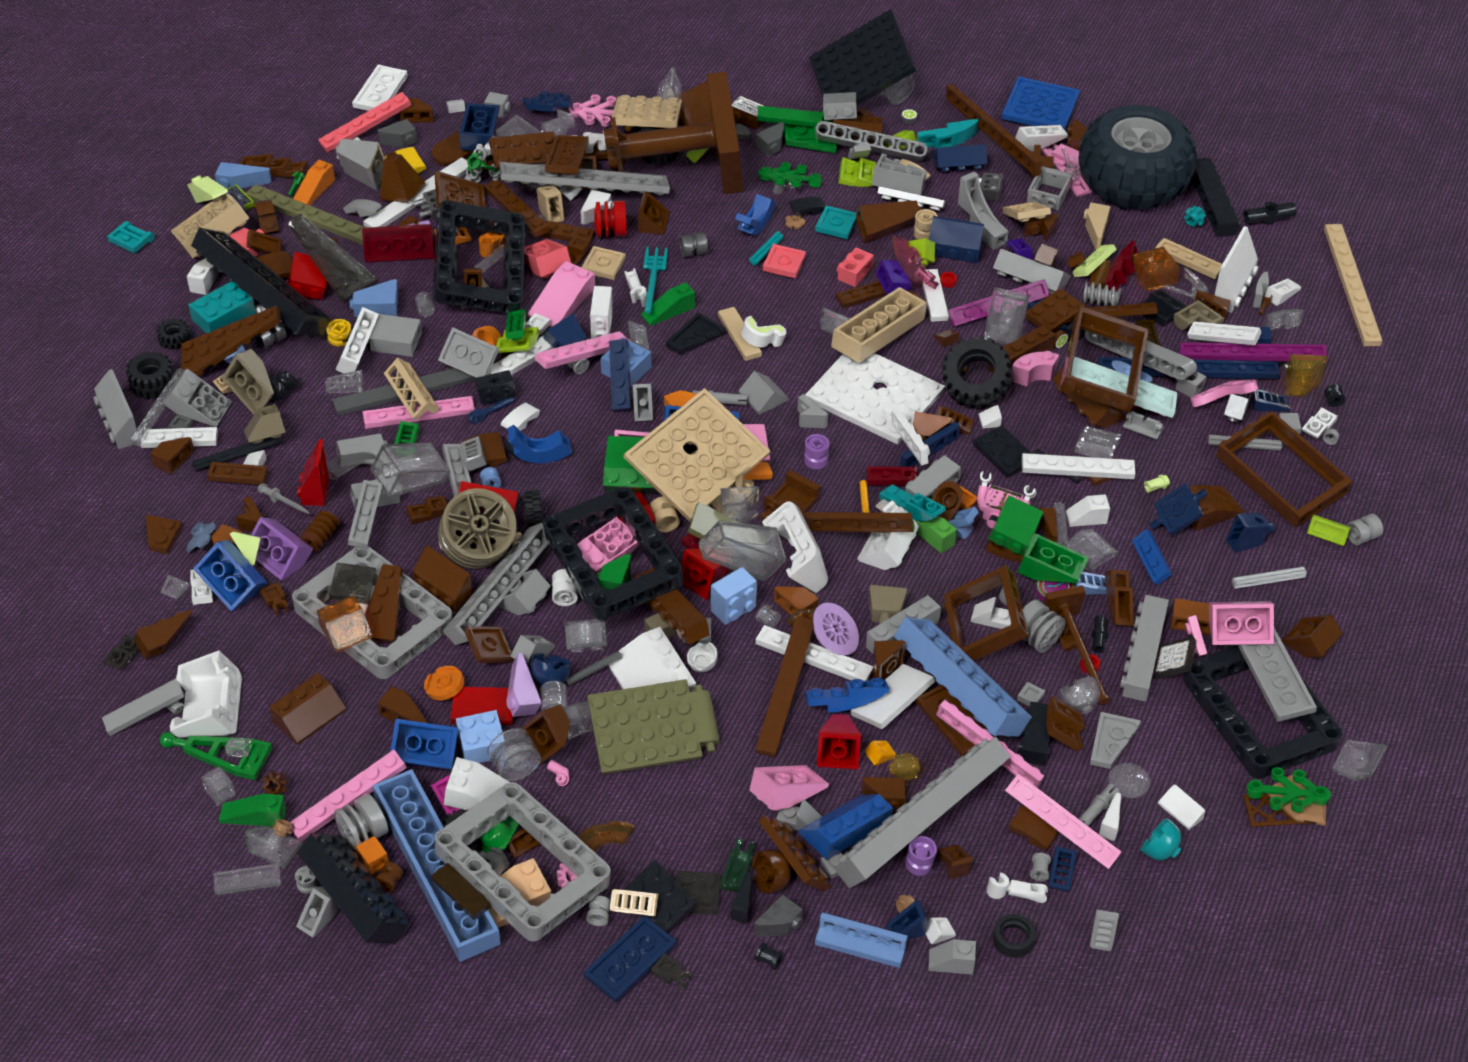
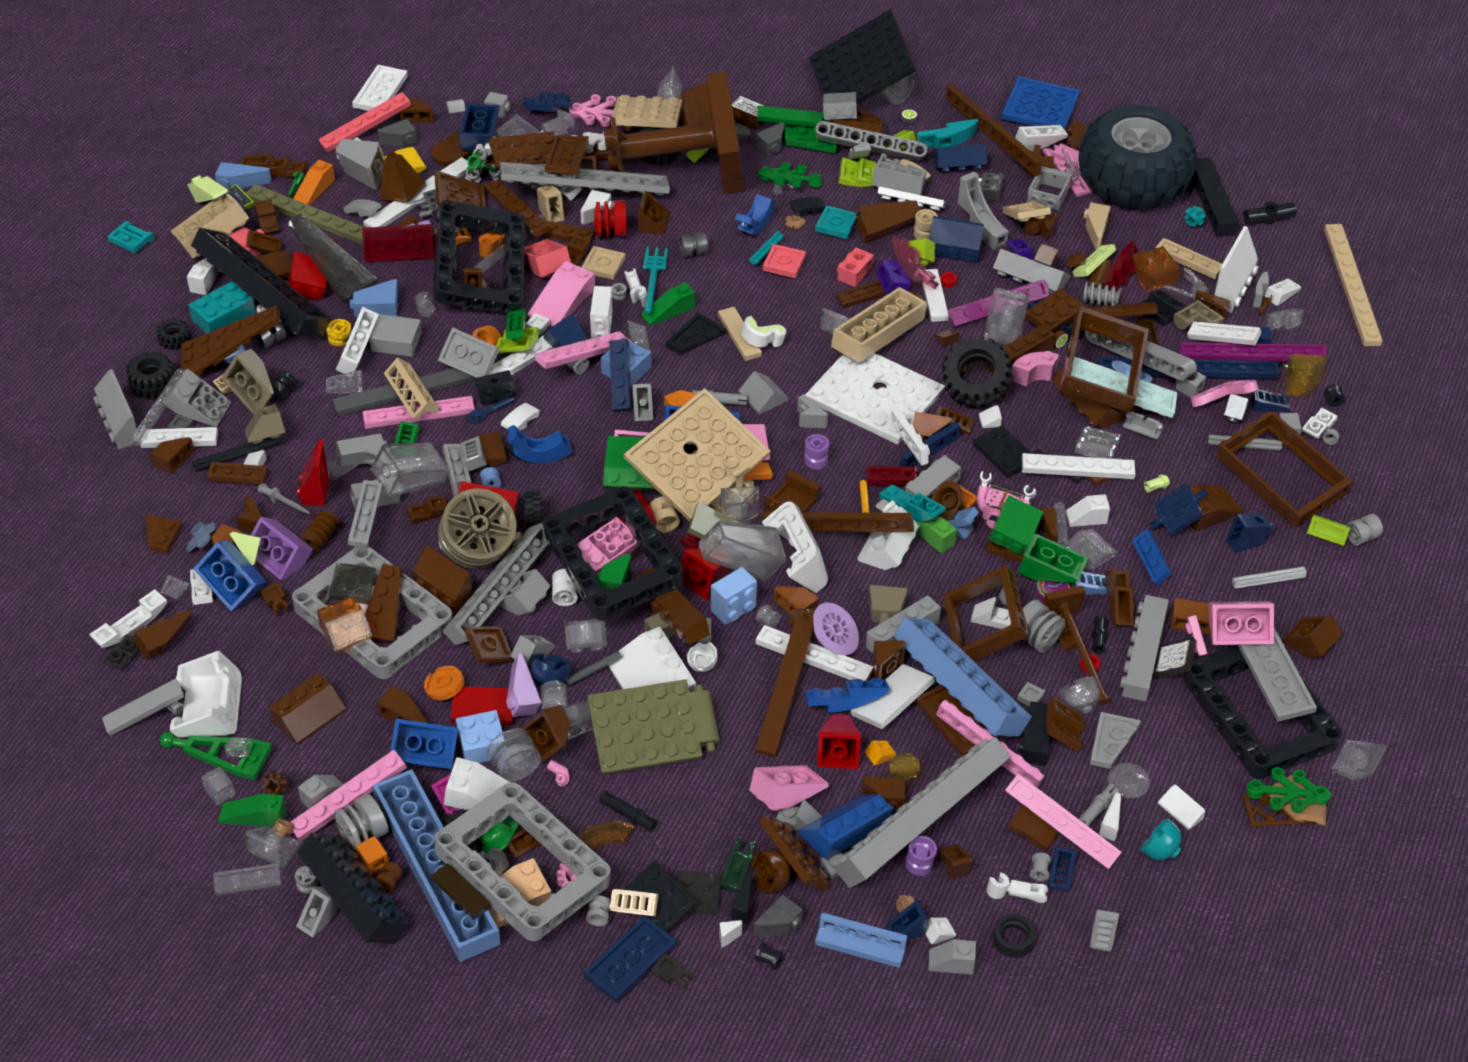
(149, 608): none -> white slope
(317, 788): none -> light grey slope
(619, 295): none -> light grey bush
(634, 814): none -> black pin
(729, 932): none -> white slope

